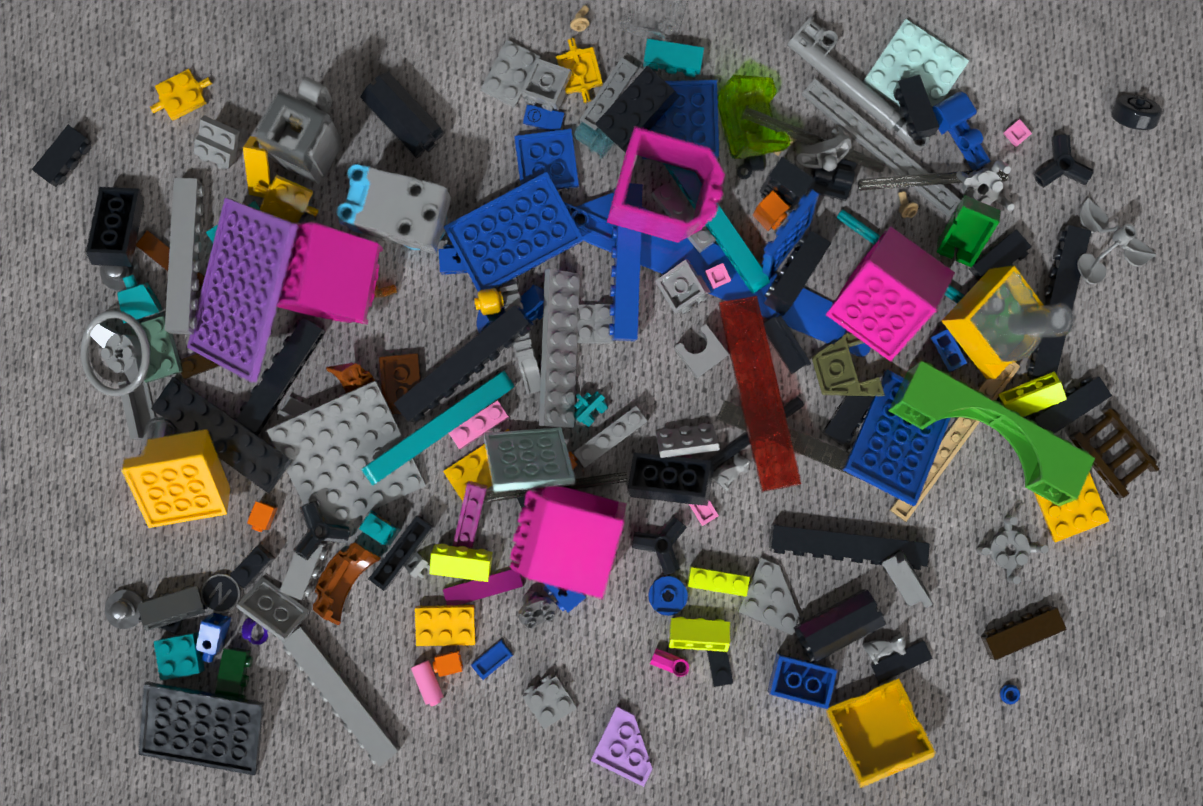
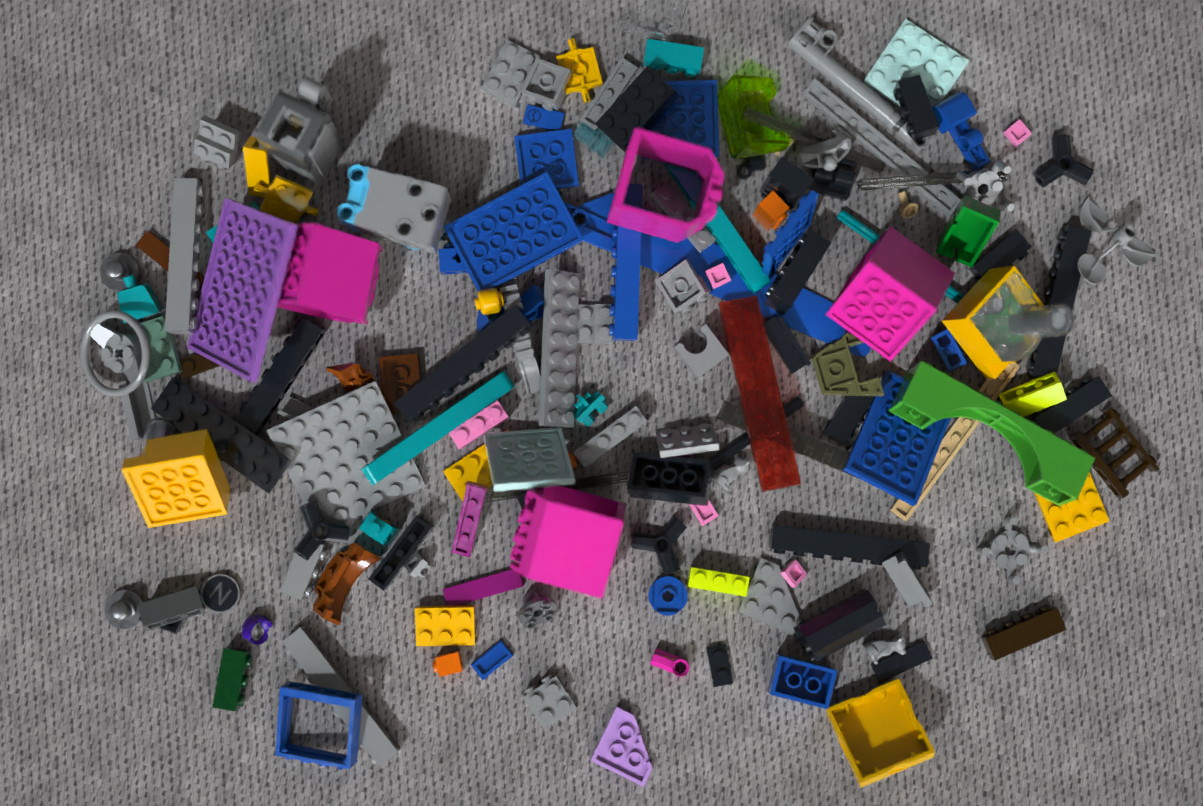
(62, 156): black brick -> none
(115, 226): black brick -> none
(178, 656): teal brick -> none
(180, 94): yellow plate -> none
(200, 728): black plate -> none
(212, 636): blue torso -> none
(252, 566): black brick -> none
(261, 516): orange brick -> none
(273, 609): light grey plate -> none
(324, 695): none -> blue window
(385, 291): clear orange arm -> none
(402, 114): black brick -> none
(427, 683): bright pink brick -> none
(461, 562): neon yellow brick -> none
(564, 602): blue brick -> none
(580, 23): tan plate -> none
(699, 634): neon yellow brick -> none
(793, 573): none -> bright pink plate
(1016, 694): blue plate -> none
(1136, 112): black wheel -> none

